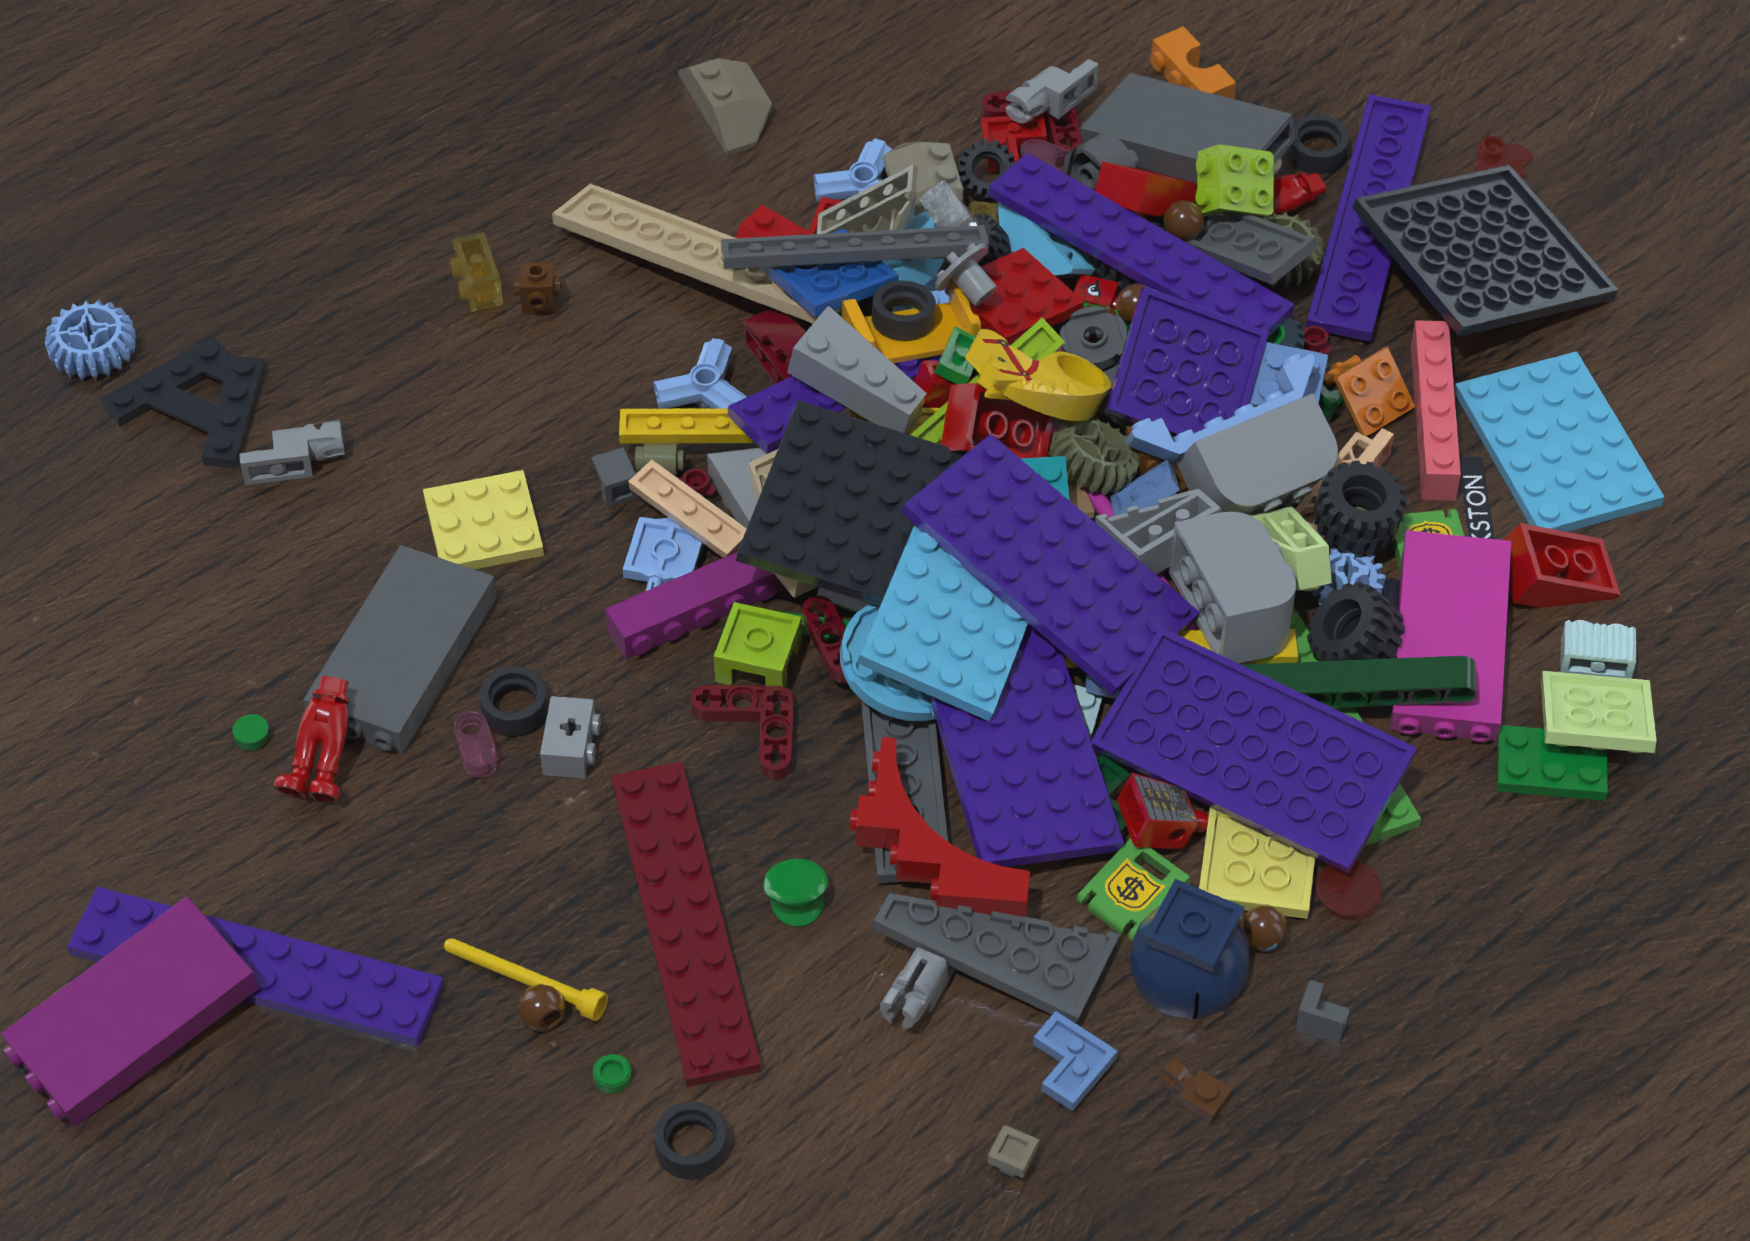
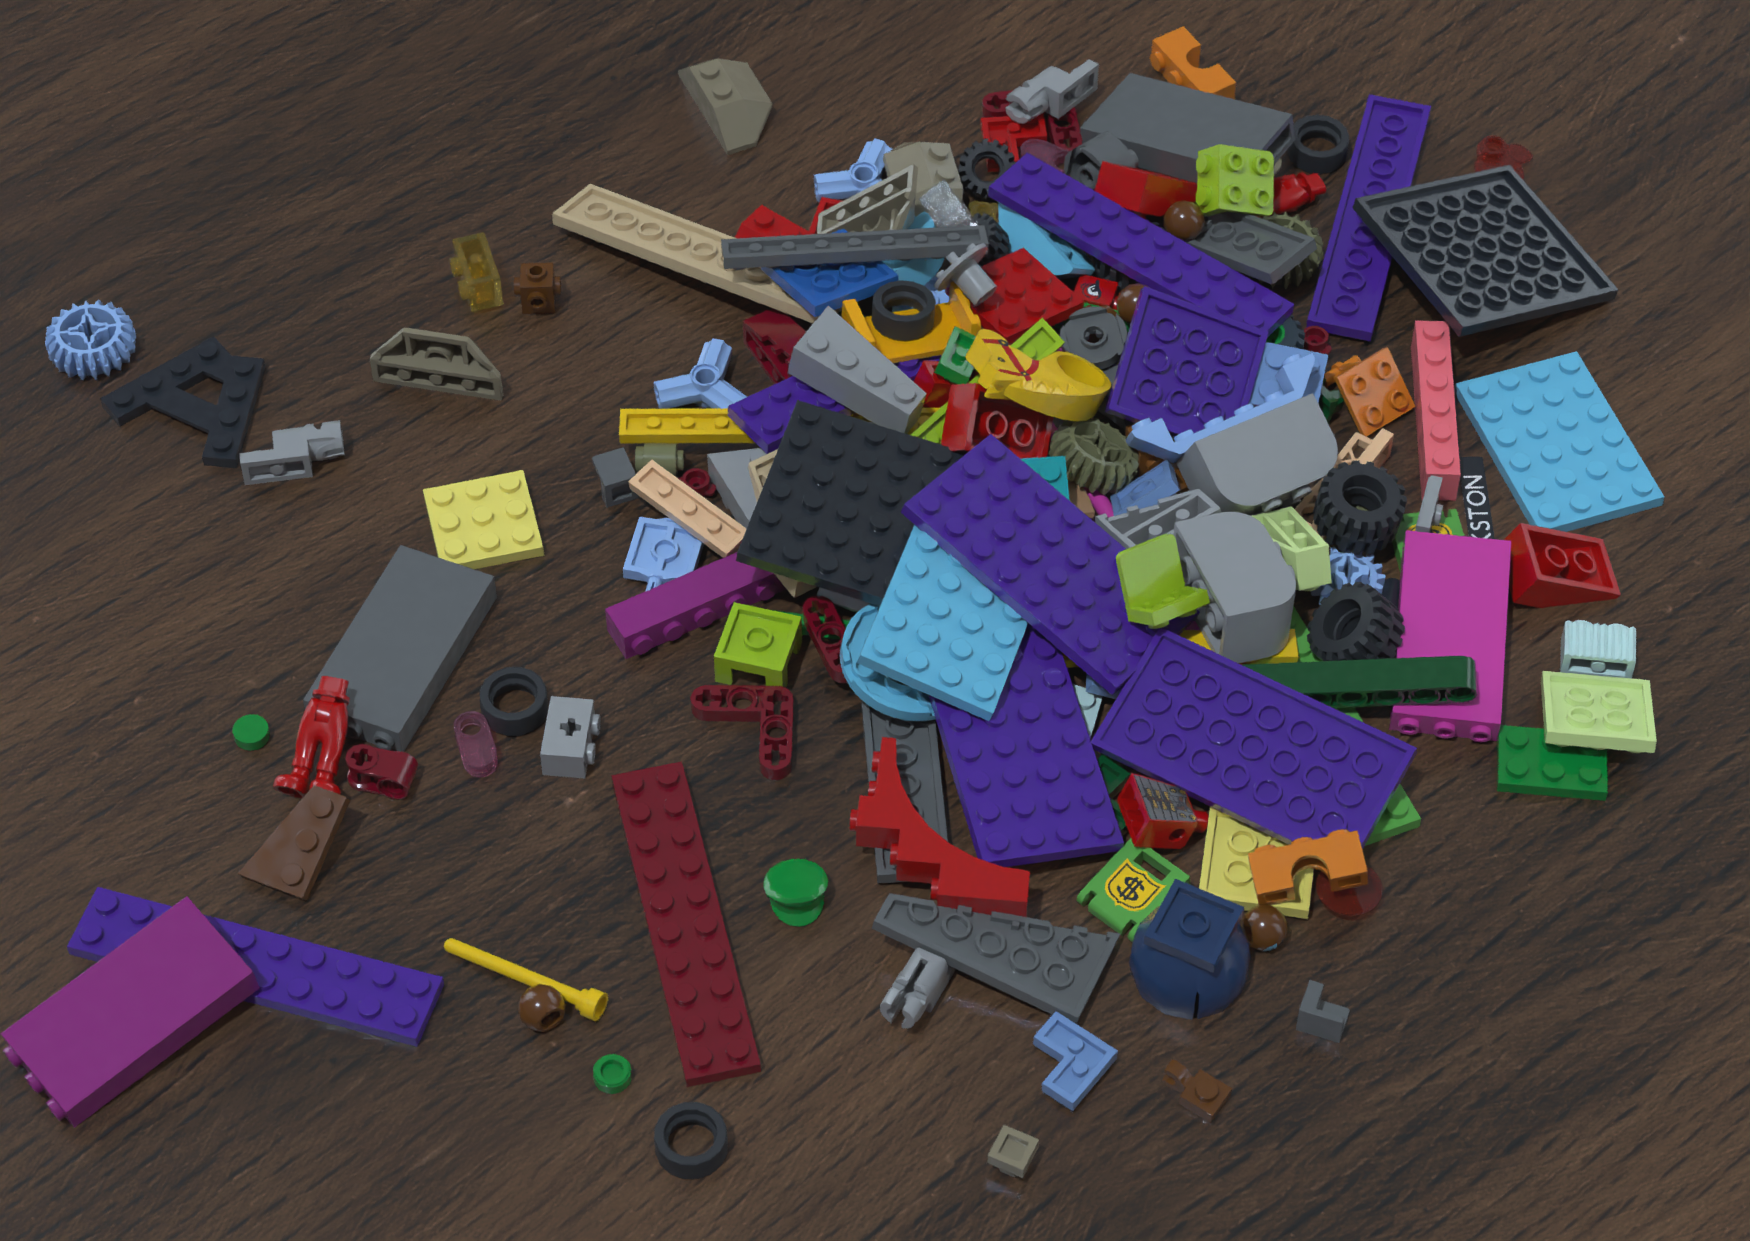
(299, 845): none -> reddish brown wing
(384, 773): none -> dark red piece
(437, 364): none -> dark tan wedge
(1155, 583): none -> lime bracket
(1335, 855): none -> orange arch
(1430, 510): none -> light grey plate

